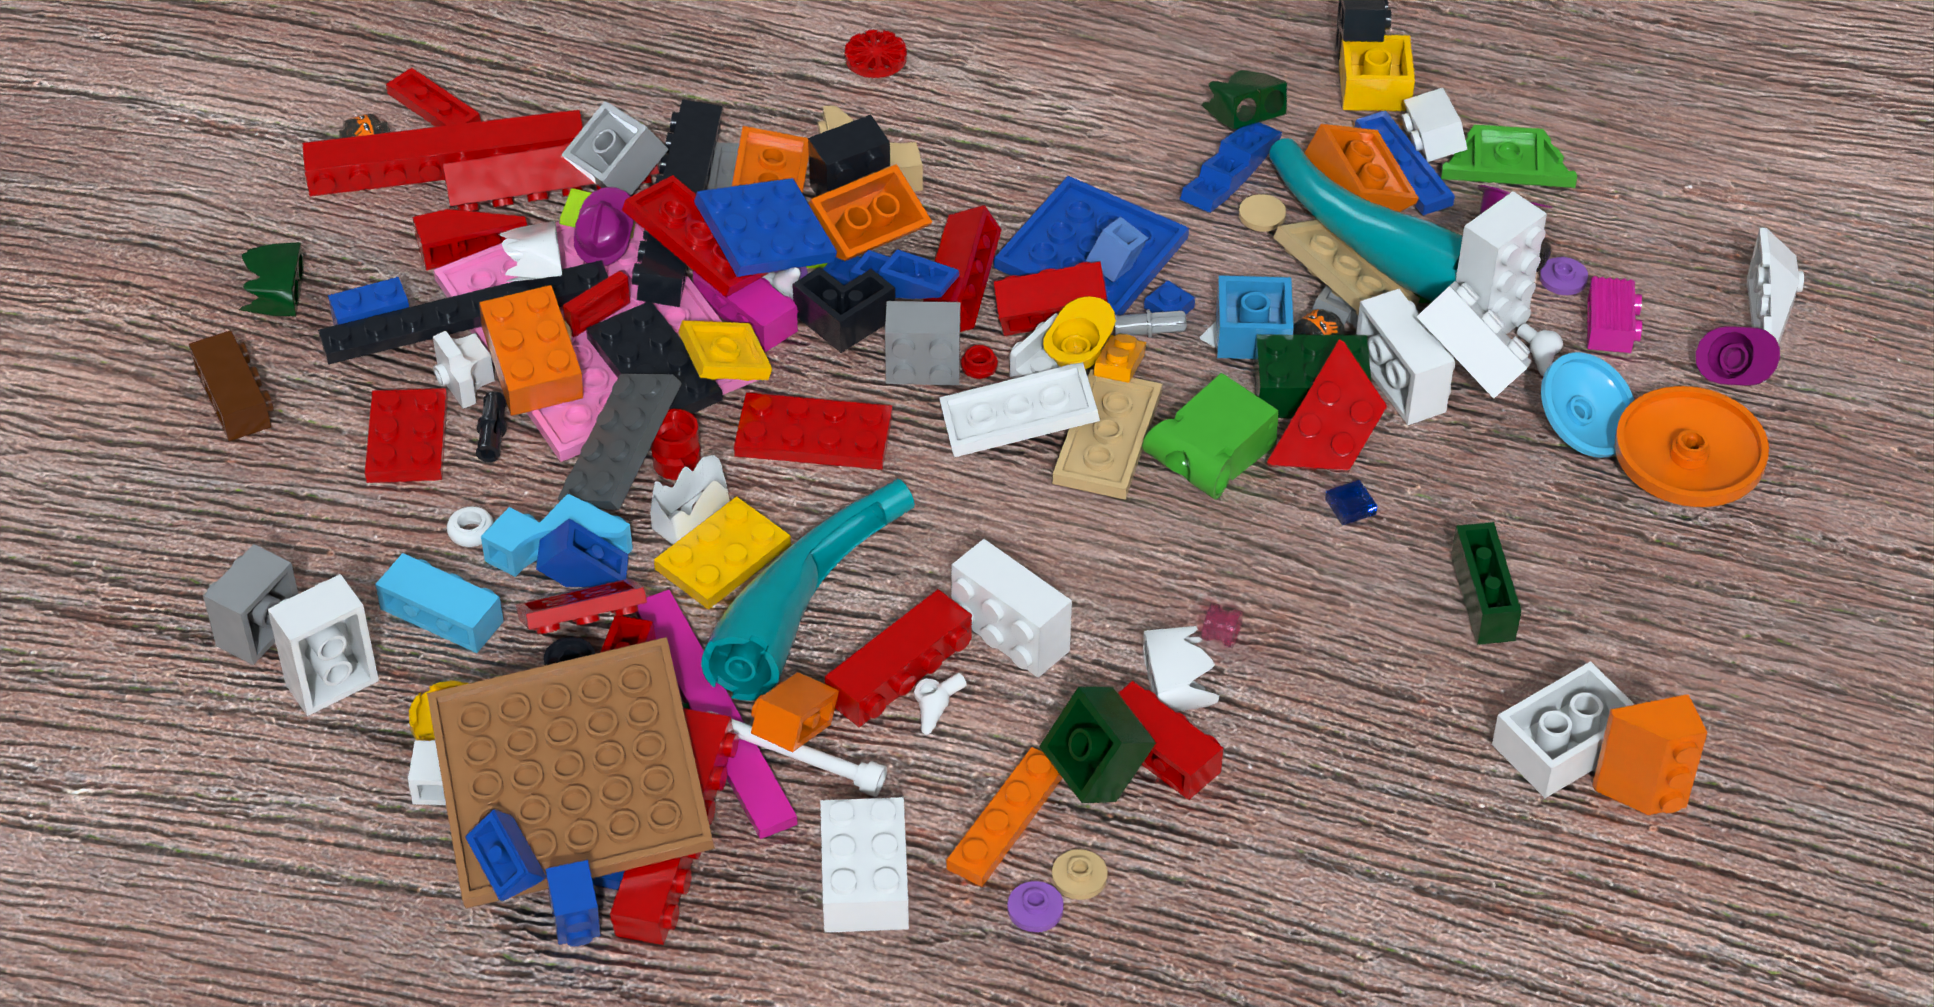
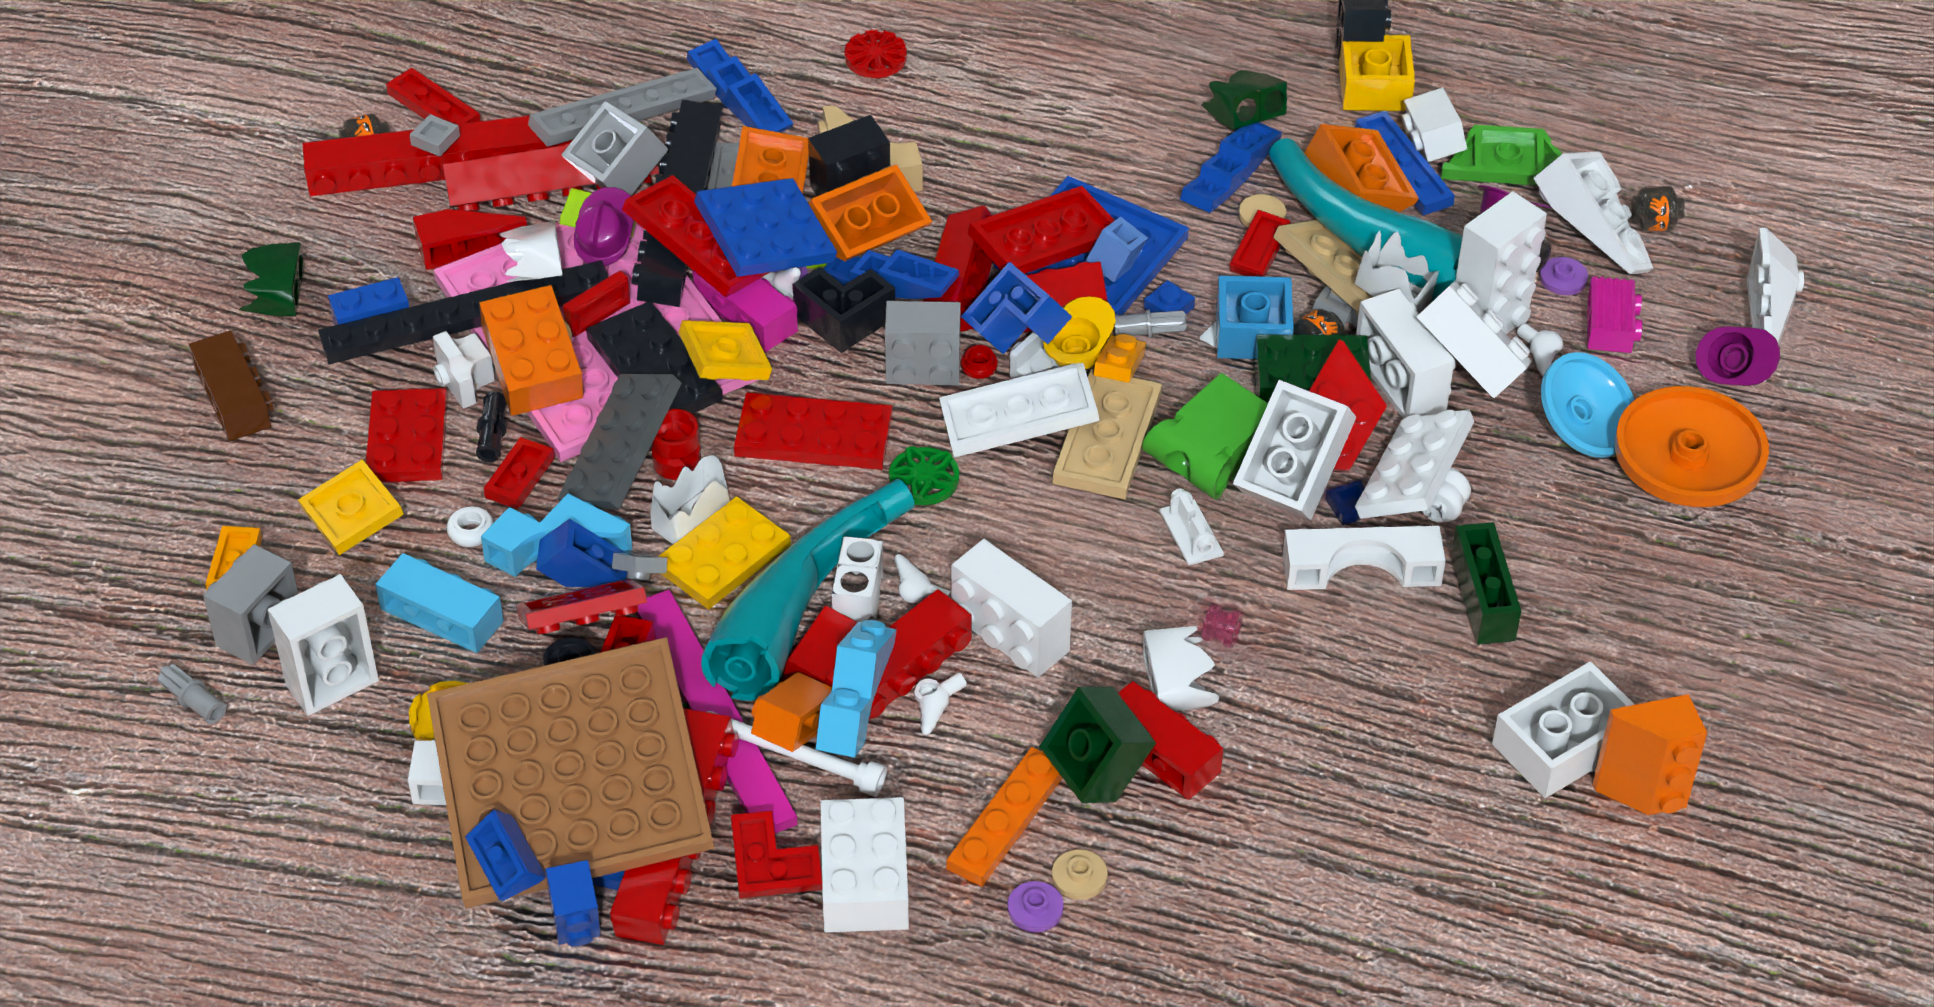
(192, 693): none -> light grey axle
(231, 544): none -> light orange plate
(350, 507): none -> yellow plate
(434, 135): none -> light grey plate
(519, 473): none -> red plate
(637, 101): none -> light grey plate
(639, 565): none -> light grey plate
(738, 90): none -> blue slope
(769, 870): none -> red plate
(818, 648): none -> red hinge
(857, 674): none -> medium azure arch
(860, 557): none -> white piece
(914, 583): none -> white animal
(925, 475): none -> green wheel
(1011, 306): none -> blue brick
(1042, 230): none -> red plate
(1190, 529): none -> white hinge
(1258, 246): none -> red tile
(1294, 449): none -> white brick
(1379, 276): none -> white piece
(1408, 553): none -> white arch
(1415, 464): none -> white plate
(1450, 498): none -> white piece
(1586, 195): none -> white wedge
(1657, 209): none -> clear smoke head

